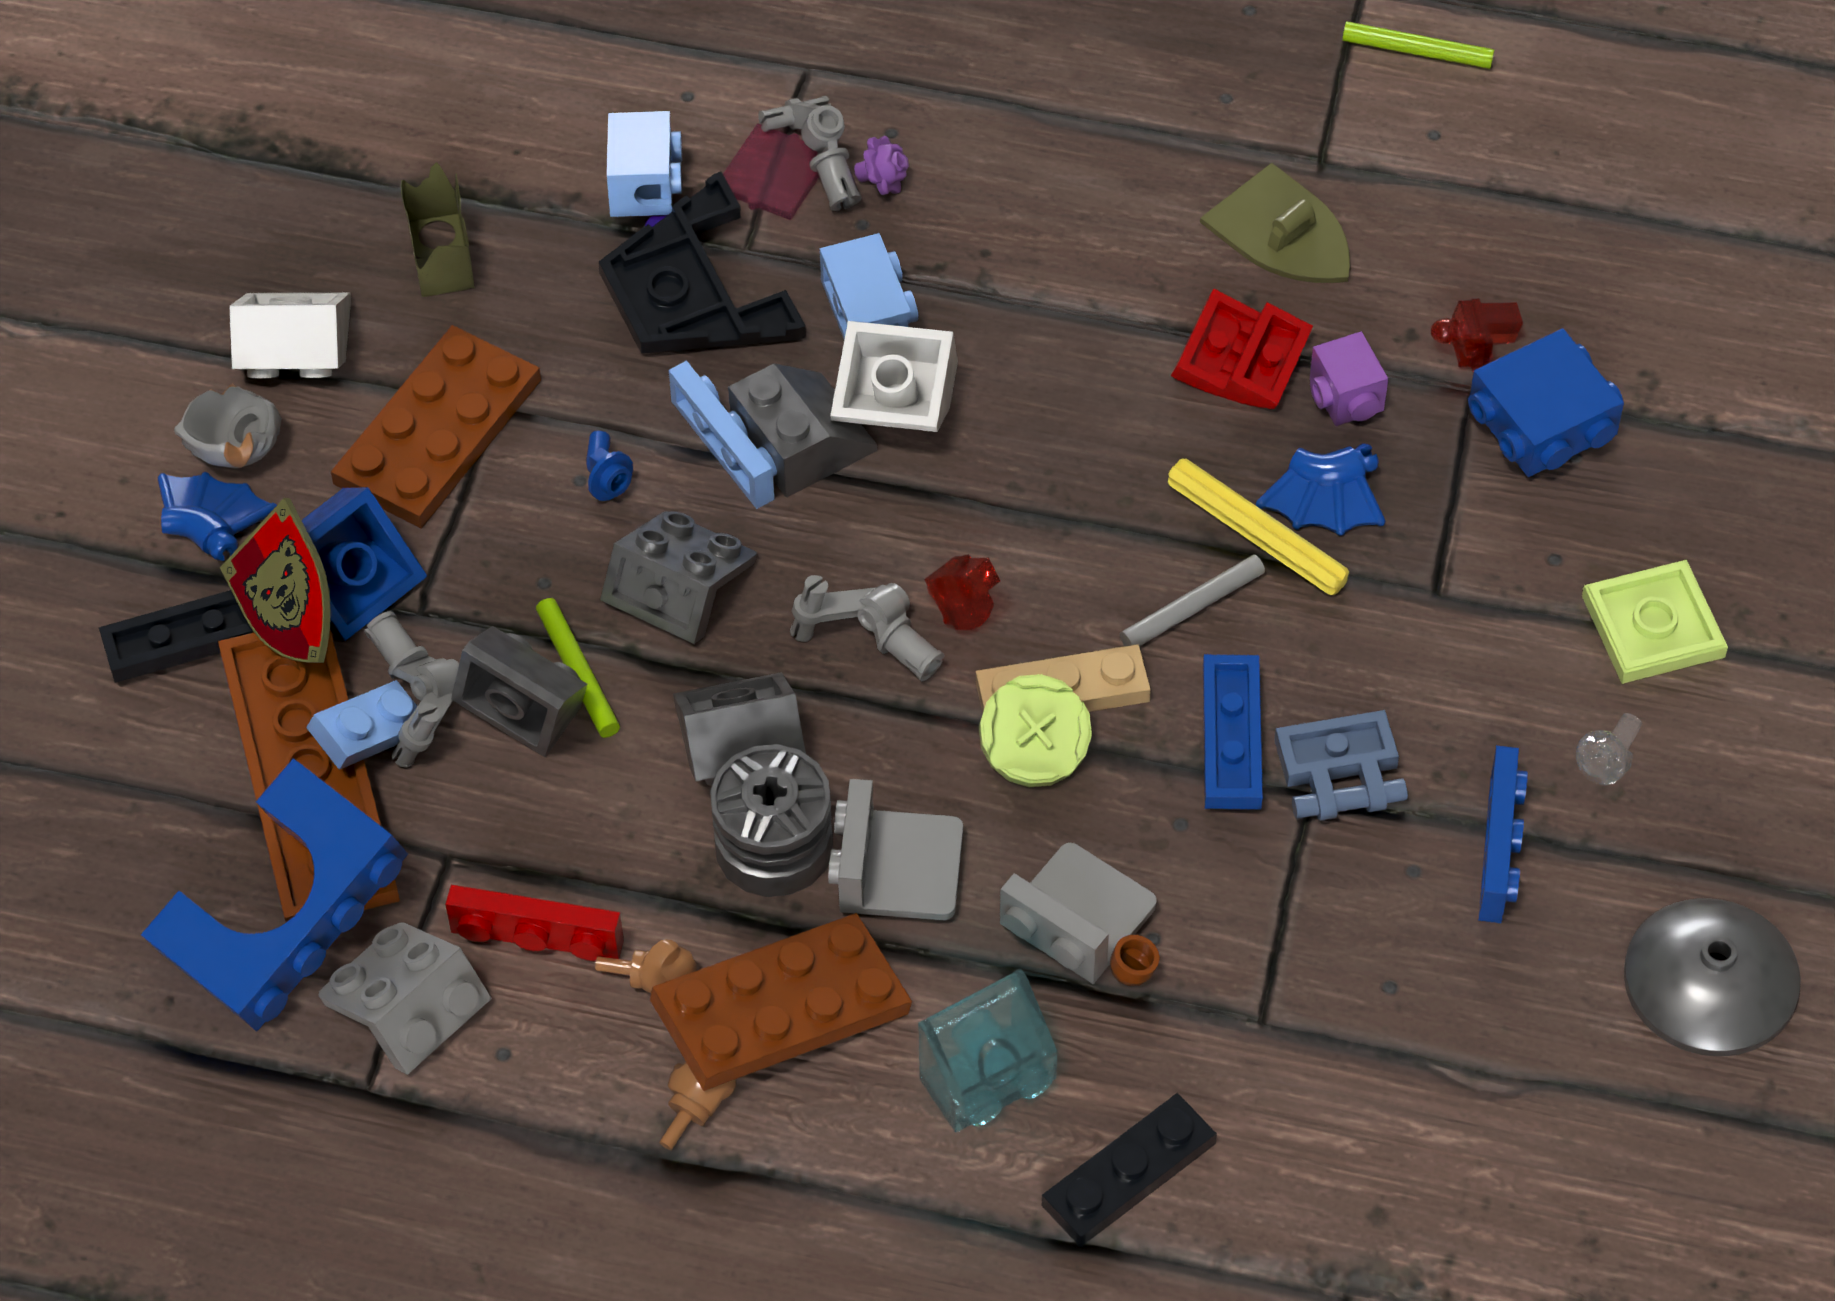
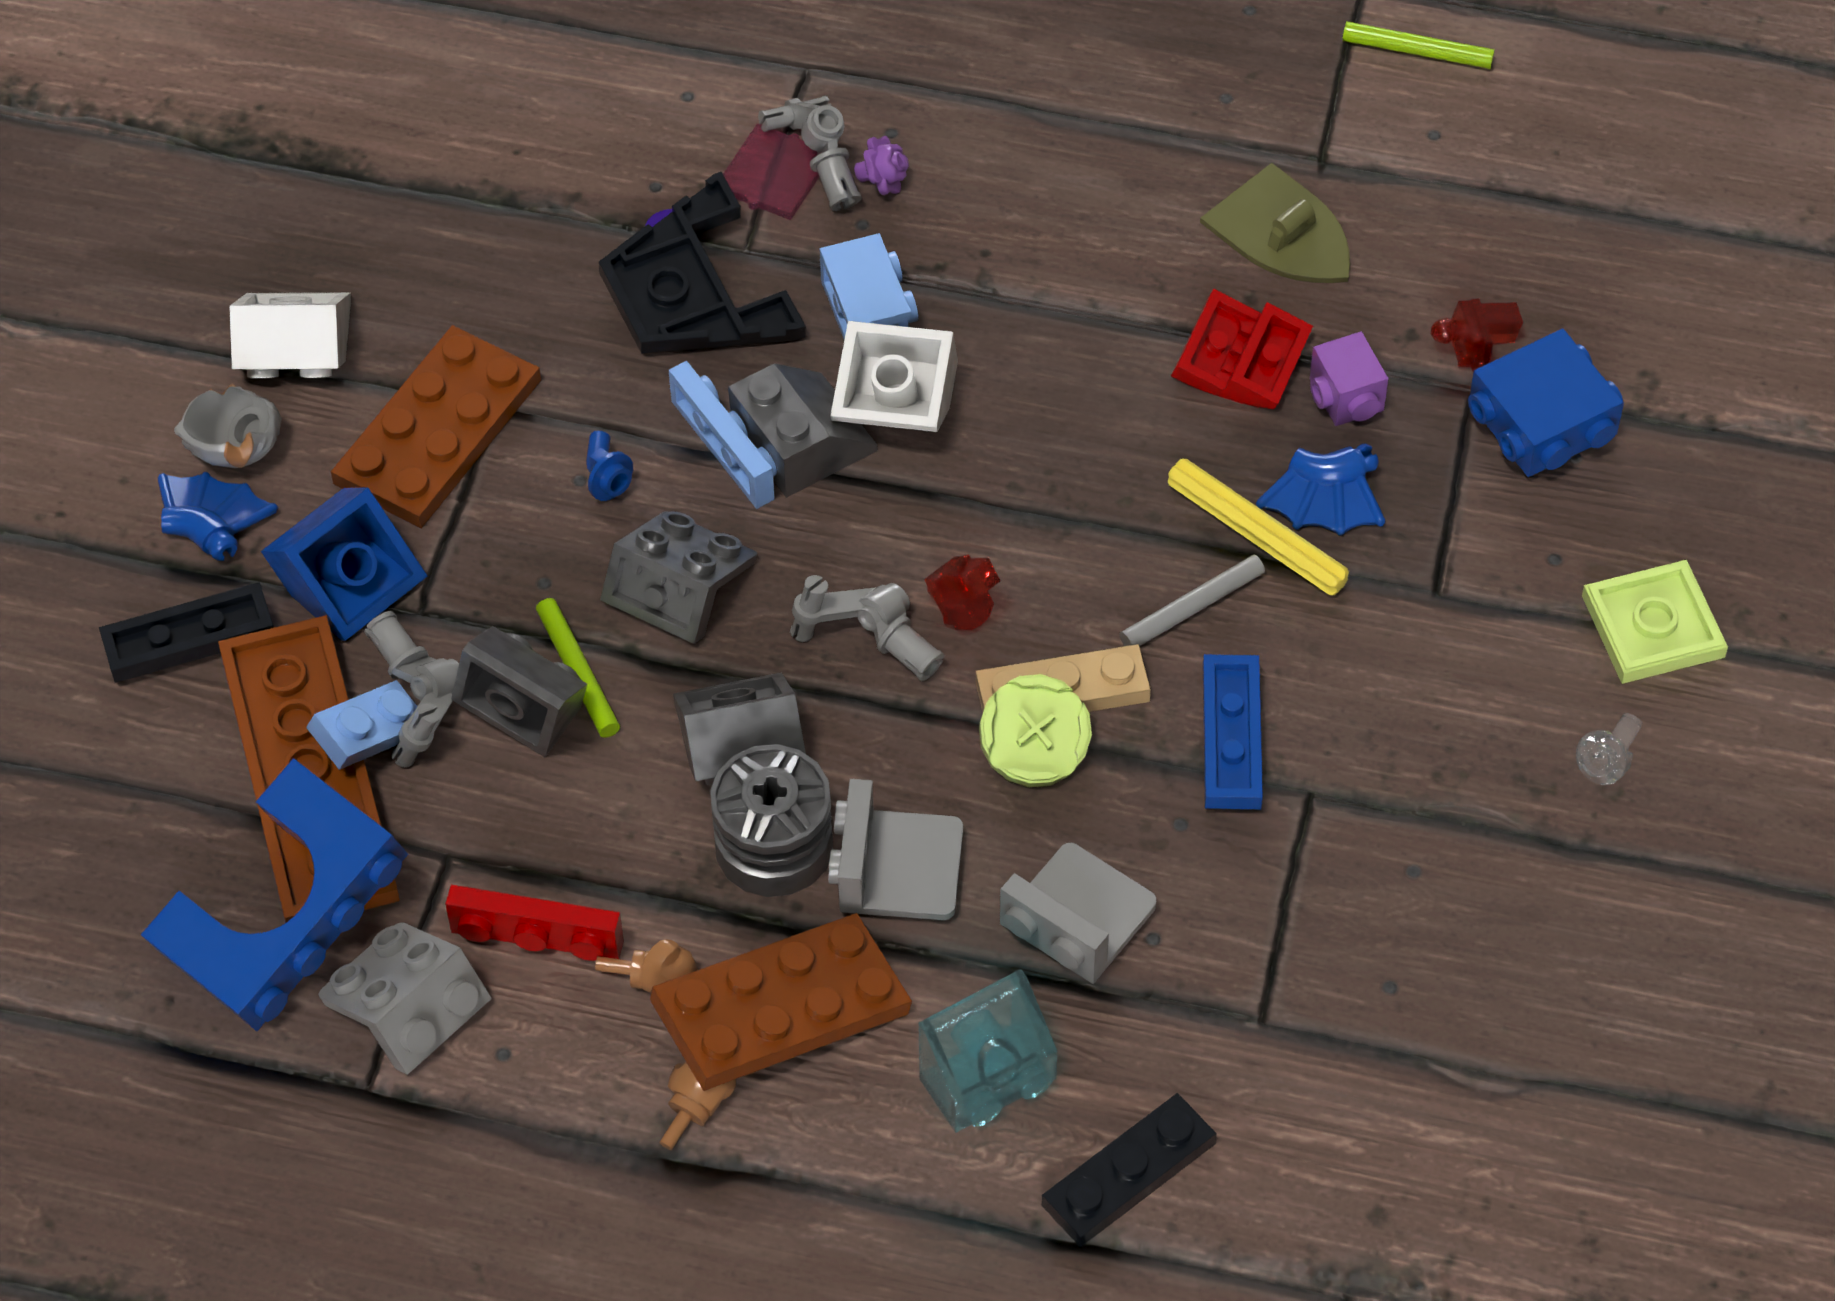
(282, 586): shield -> none
(445, 267): olive piece -> none
(641, 163): light blue brick -> none
(1134, 960): dark orange hinge -> none
(1340, 749): sand blue plate -> none
(1502, 835): blue plate -> none
(1709, 1002): flat silver dish -> none

